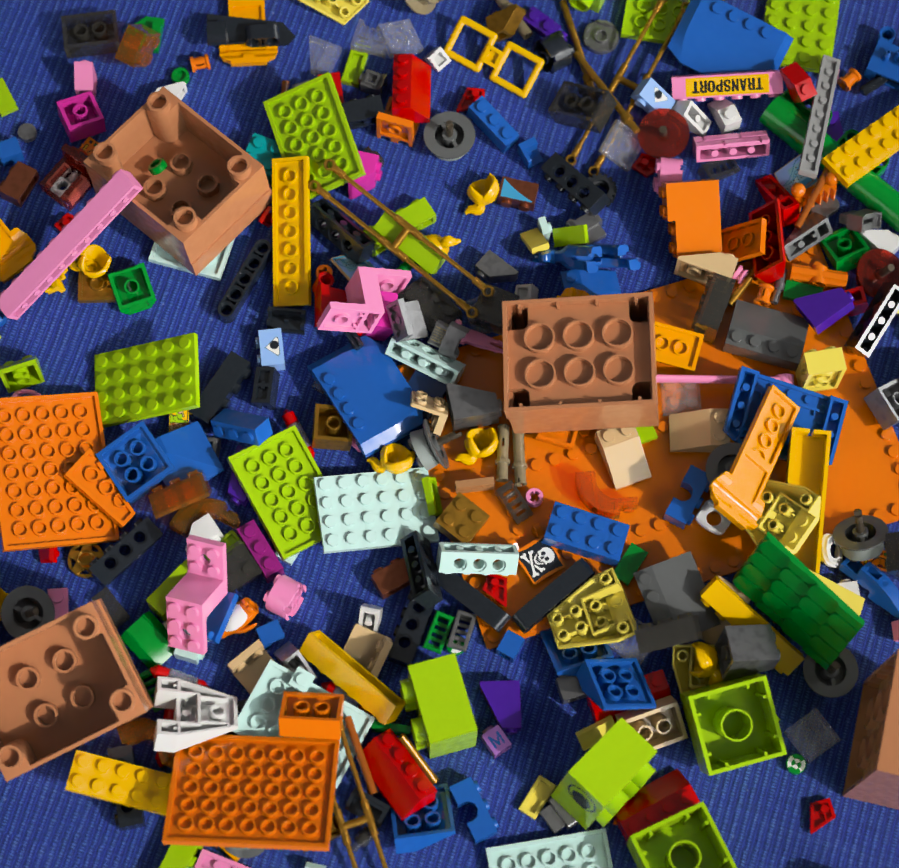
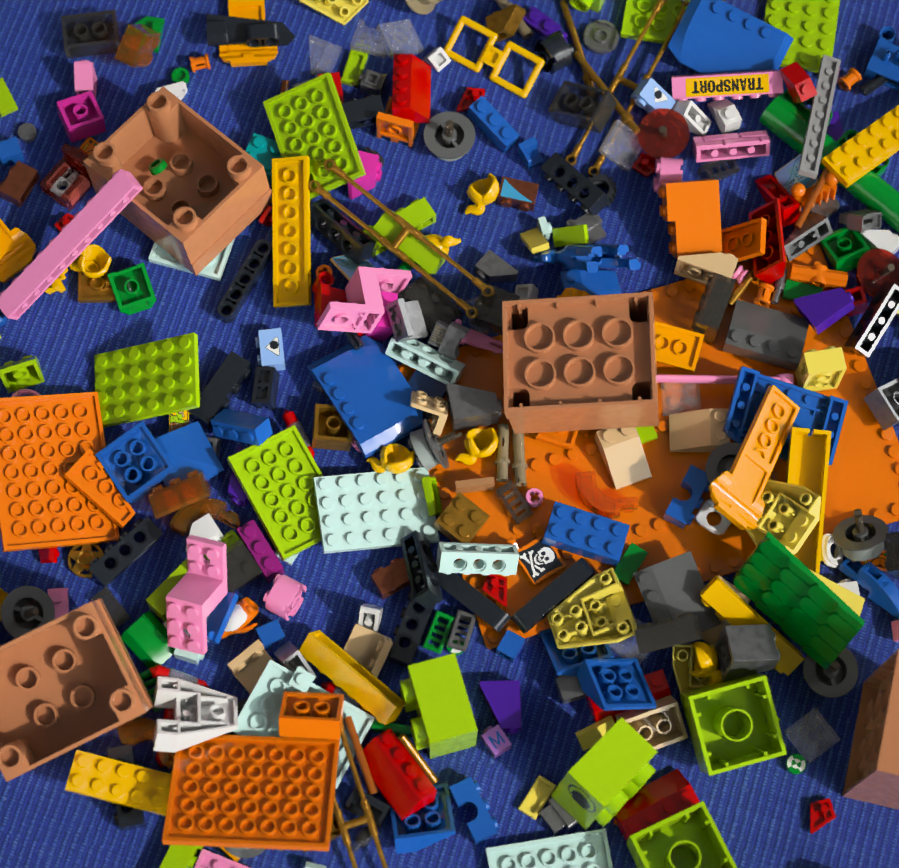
(289, 320): black hinge -> none

